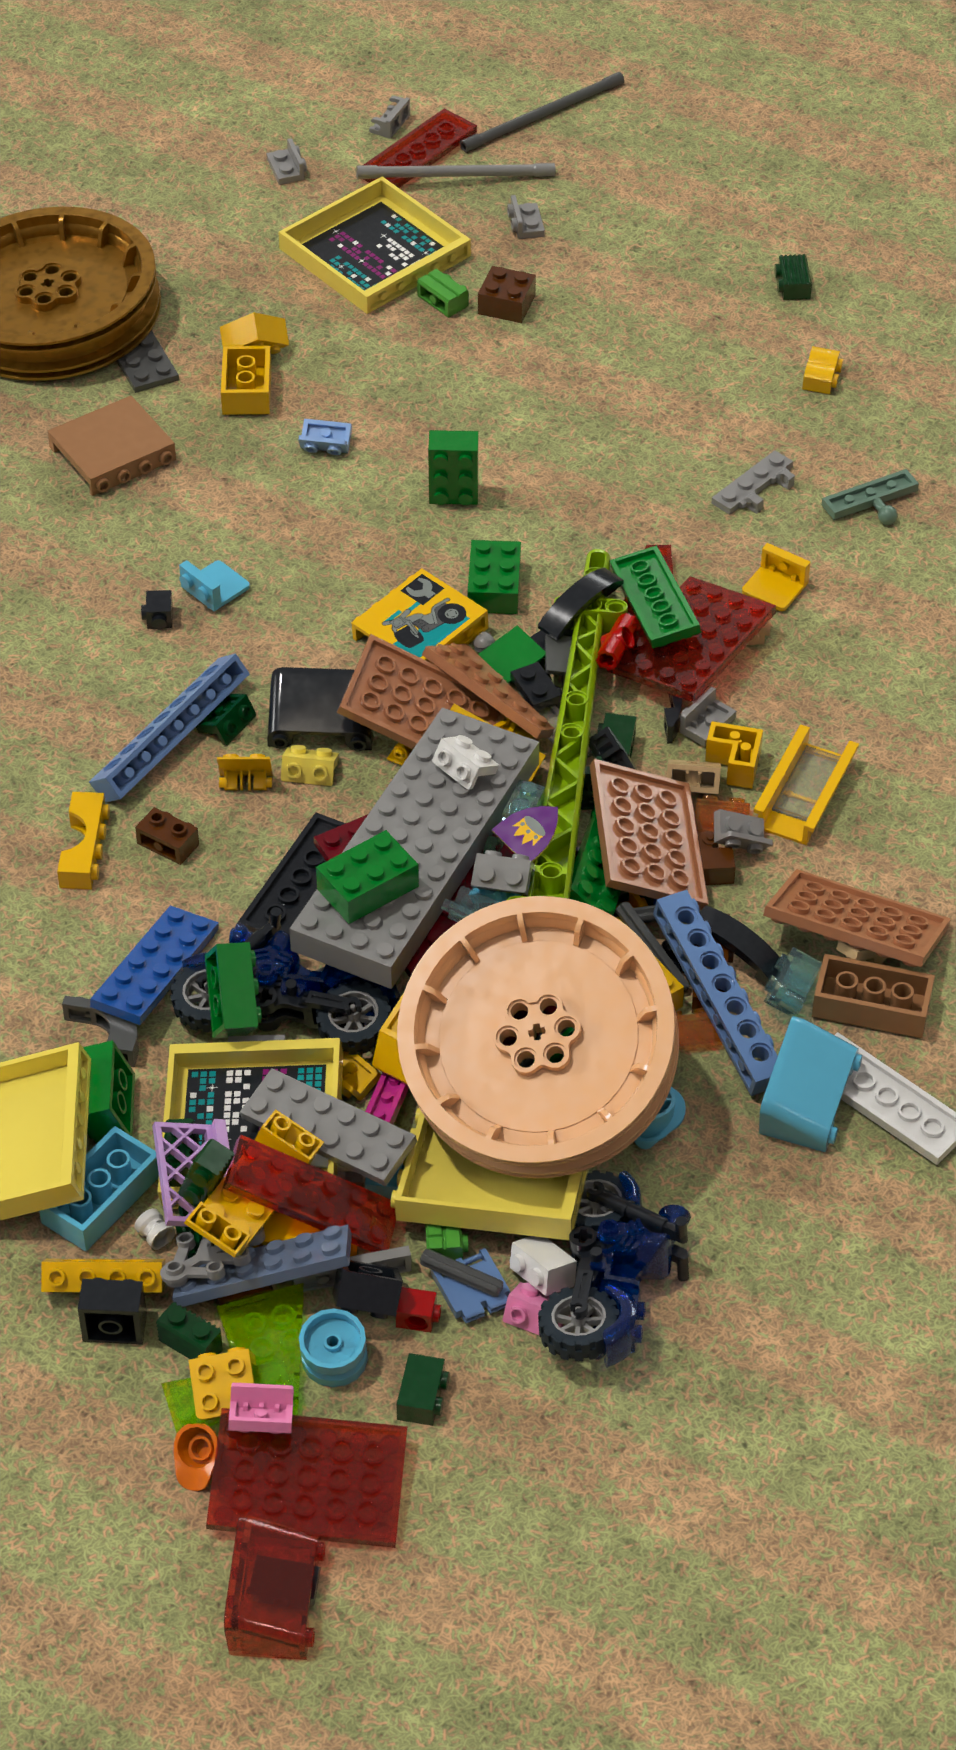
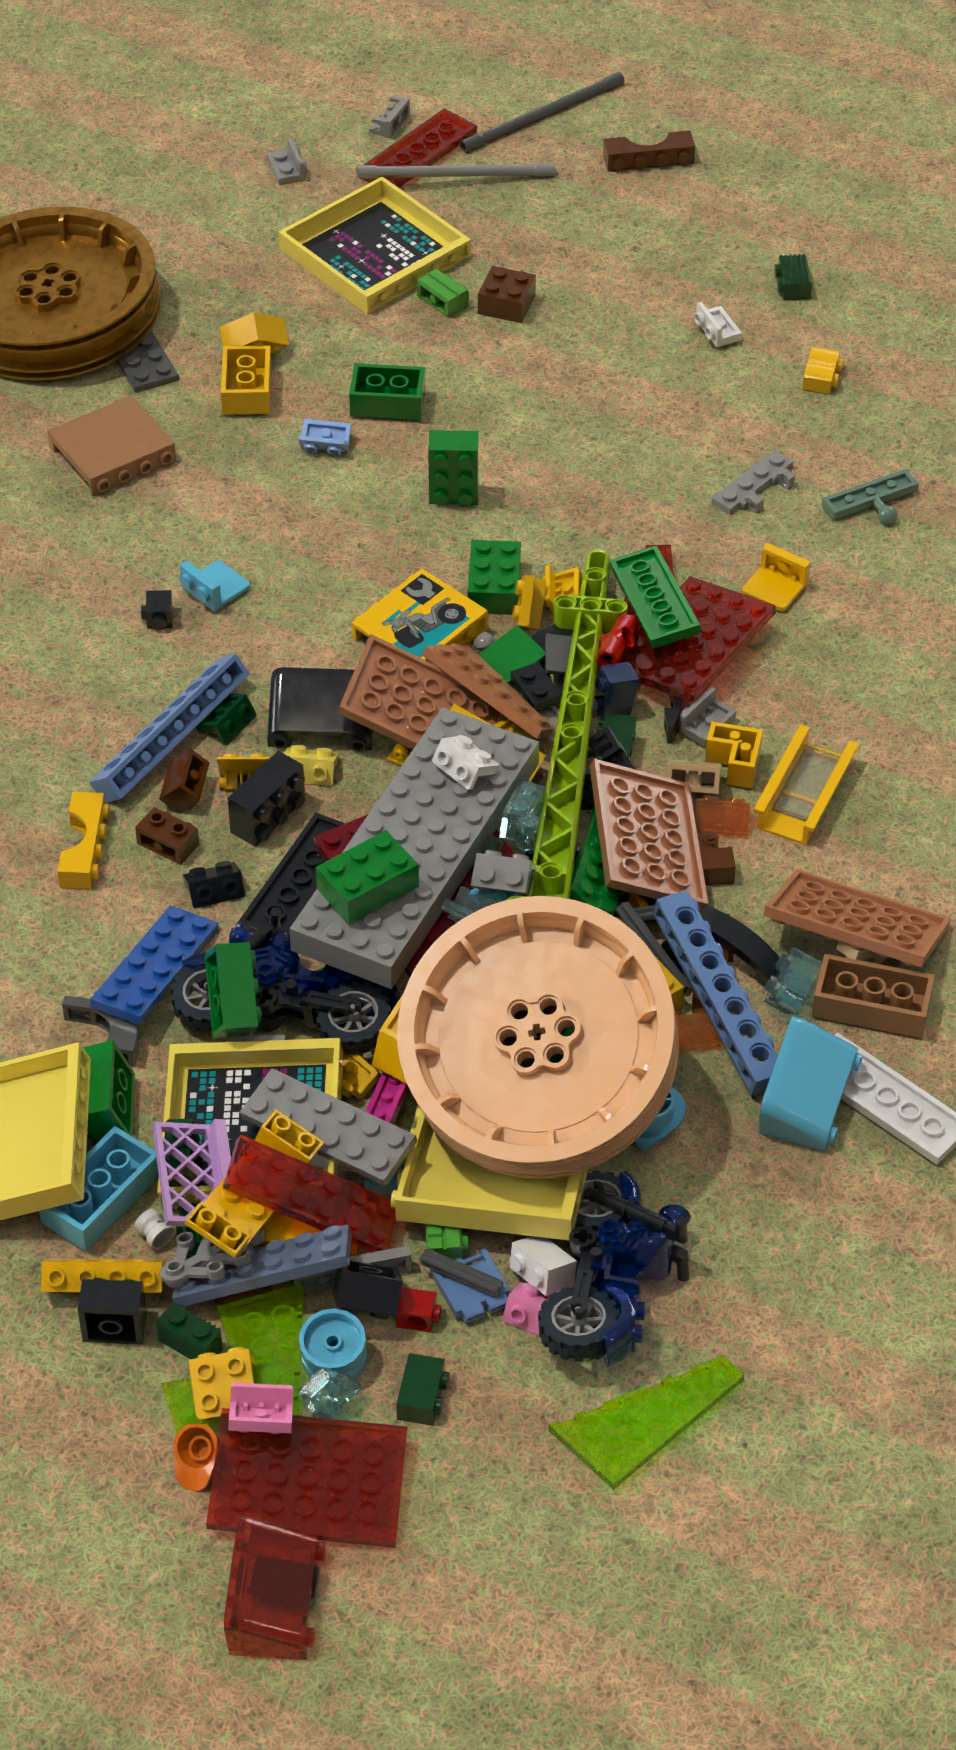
(184, 781): none -> reddish brown brick
(206, 1172): dark green brick -> none
(214, 884): none -> black bracket
(266, 799): none -> black brick
(328, 1393): none -> clear light blue bracket
(387, 391): none -> green brick
(525, 219): light grey bracket -> none
(529, 830): dark purple shield -> none
(530, 602): none -> yellow bracket
(561, 583): none -> yellow bracket
(576, 599): black slope -> none
(615, 689): none -> dark blue brick
(625, 155): none -> reddish brown arch
(641, 1423): none -> clear neon green wing
(717, 325): none -> white bracket
(740, 831): light grey bracket -> none

